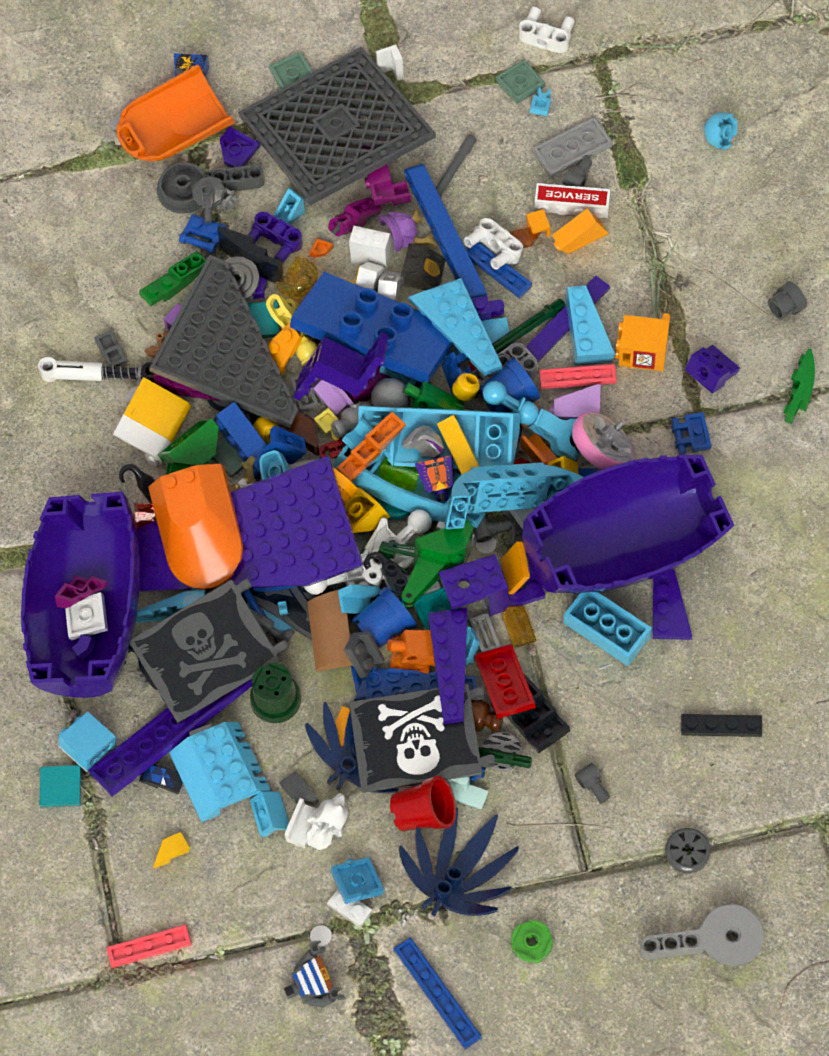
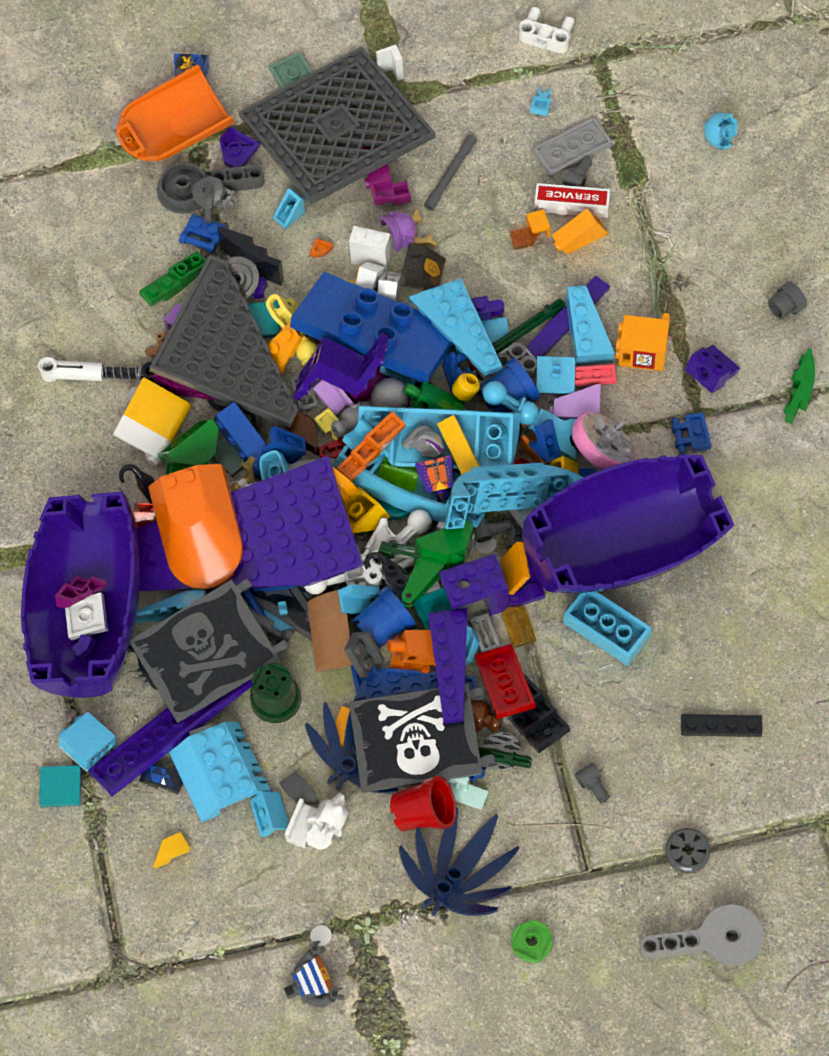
(110, 349): dark grey slope -> none
(148, 946): coral tile -> none
(263, 428): yellow head -> none
(278, 232): dark purple piece -> none
(299, 279): clear yellow hair -> none
(354, 215): magenta plate -> none
(355, 912): white plate -> none
(357, 880): dark azure plate -> none
(437, 993): blue tile -> none
(444, 230): blue beam -> none
(497, 240): white piece -> none
(504, 275): blue plate -> none
(520, 81): sand green tile -> none
(546, 443): none -> blue slope
(555, 375): none -> medium azure piece
(668, 609): dark purple wing -> none

